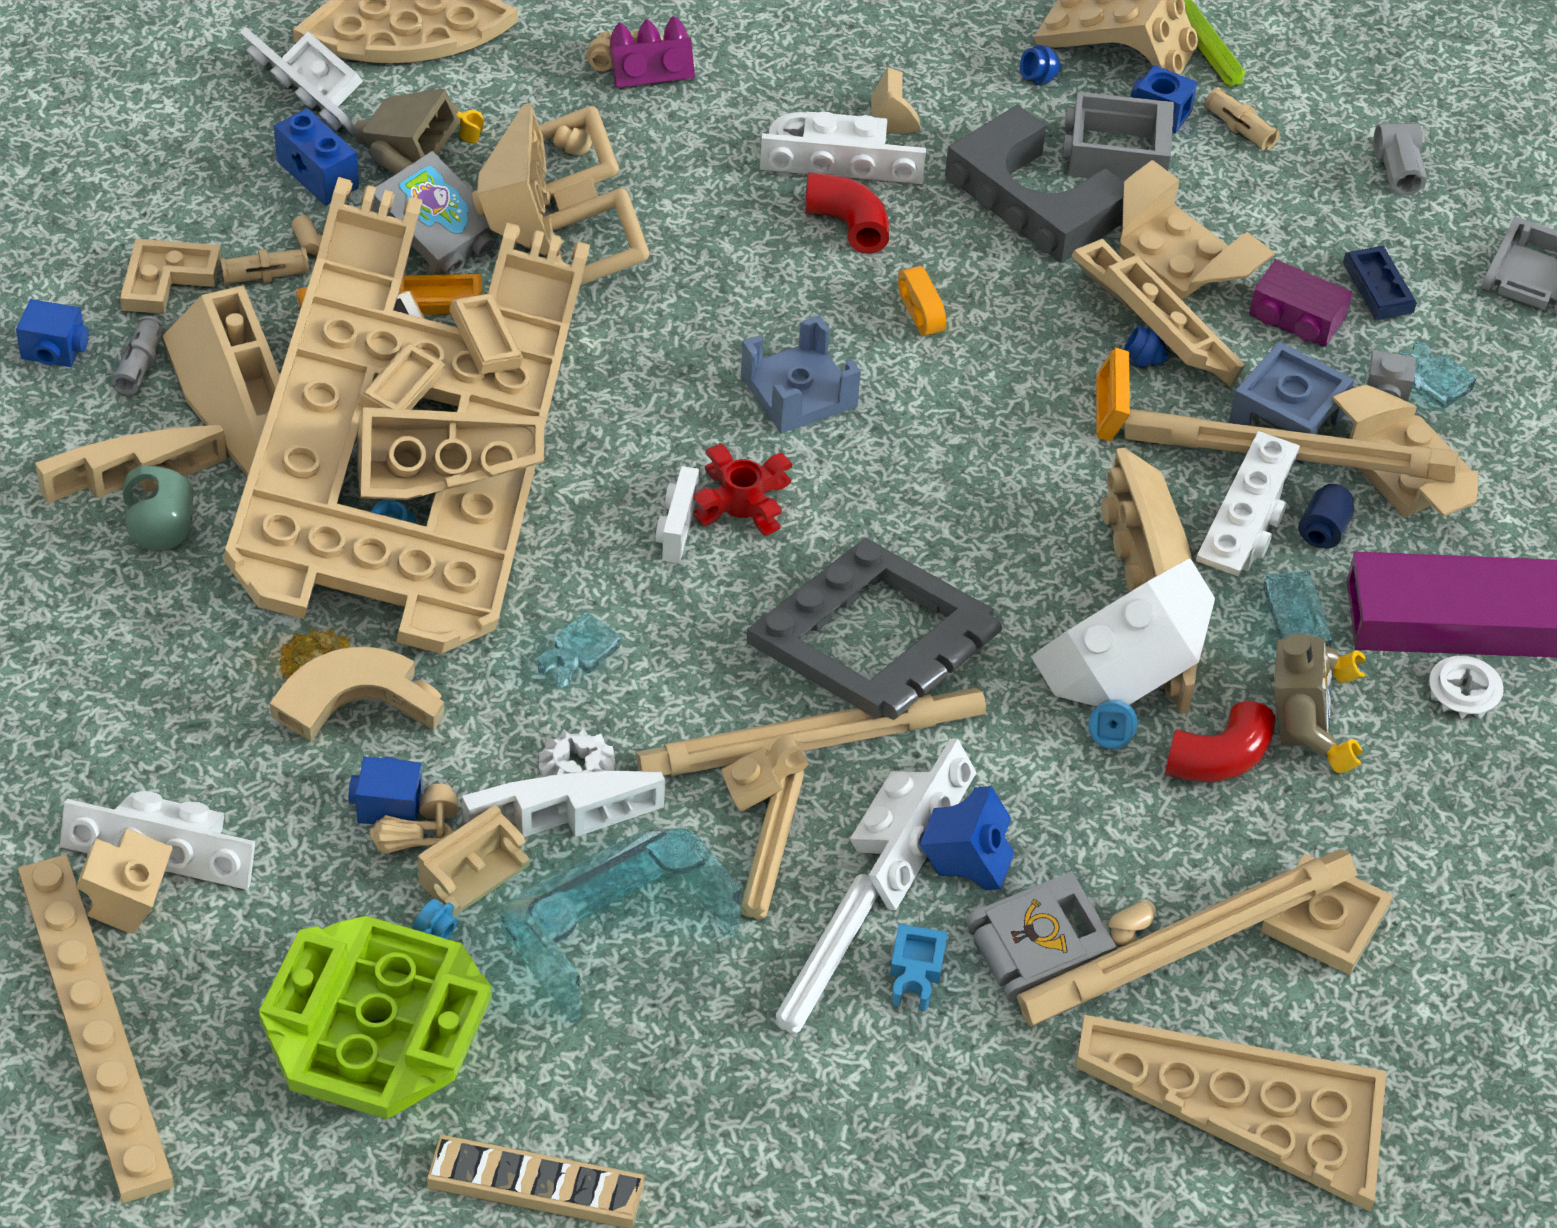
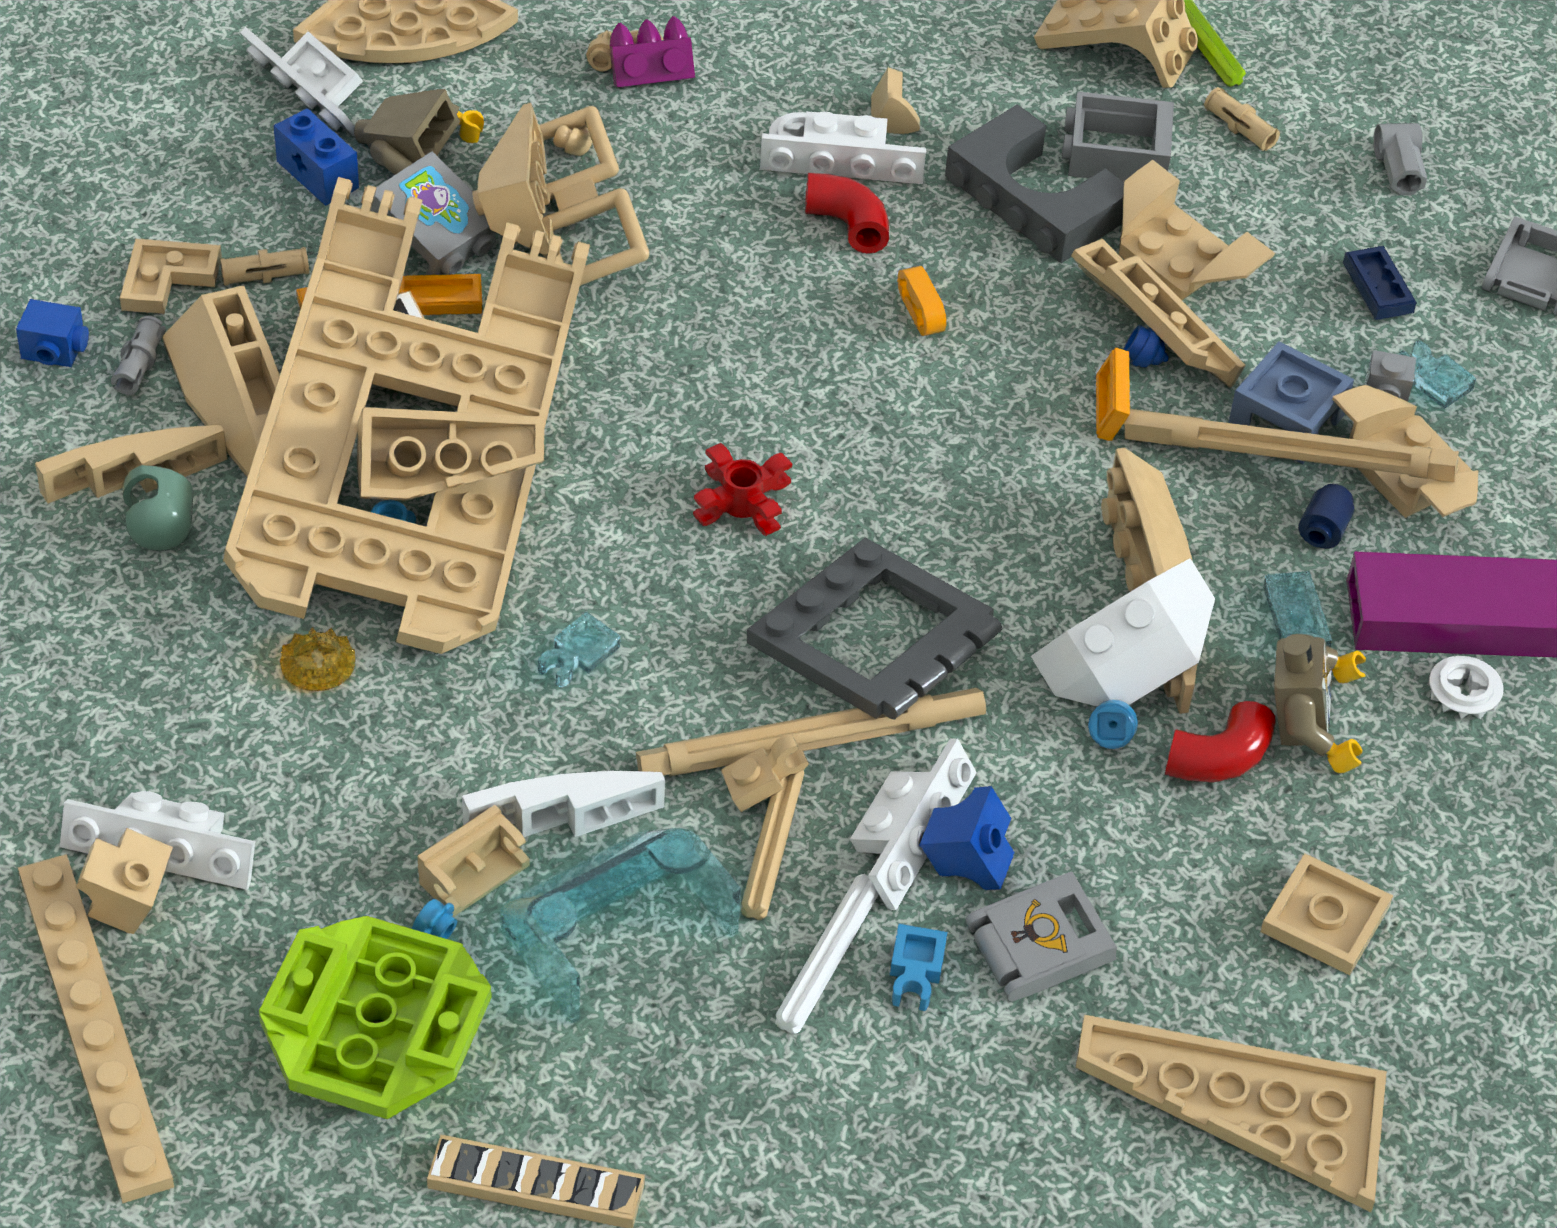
(306, 234): tan arm -> none
(349, 676): tan arch -> none
(386, 788): blue brick -> none
(395, 834): tan piece -> none
(403, 380): tan tile -> none
(486, 333): tan tile -> none
(555, 755): white gear -> none
(680, 502): white plate -> none
(801, 381): sand blue panel -> none
(1039, 64): blue plate -> none
(1127, 921): tan arm -> none
(1170, 87): blue brick -> none
(1185, 937): tan piece -> none
(1250, 507): white bracket -> none
(1300, 303): magenta brick -> none

